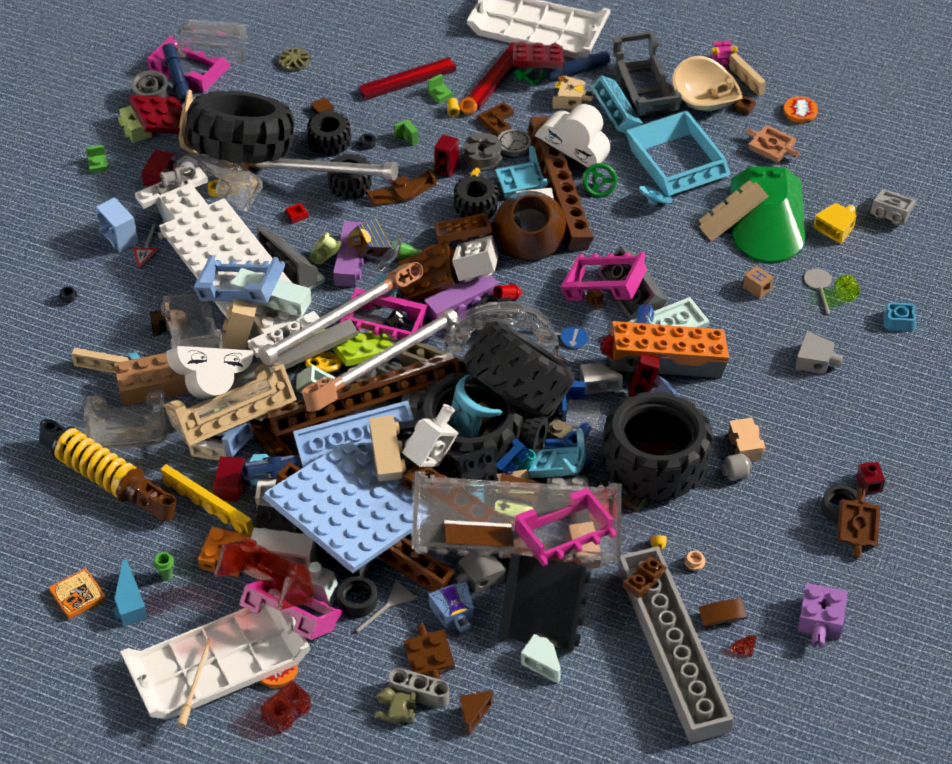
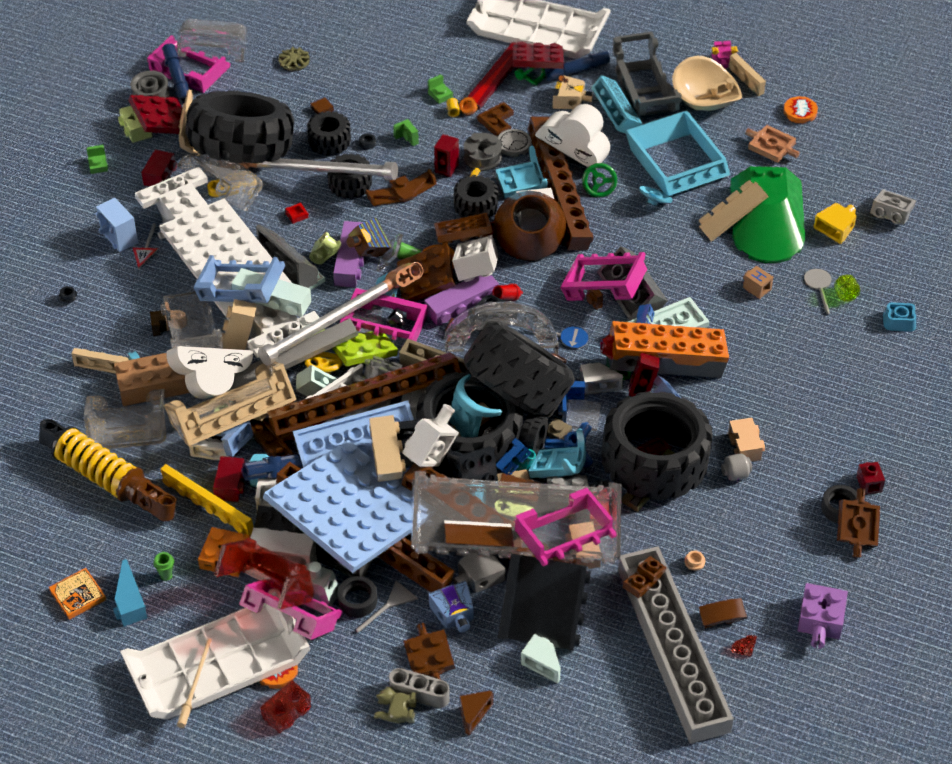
(177, 175): light grey connector -> none
(325, 390): flat silver piece -> none
(406, 78): dark red tile -> none
(658, 540): yellow hinge -> none
(745, 105): reddish brown tile -> none
(817, 354): light grey torso -> none

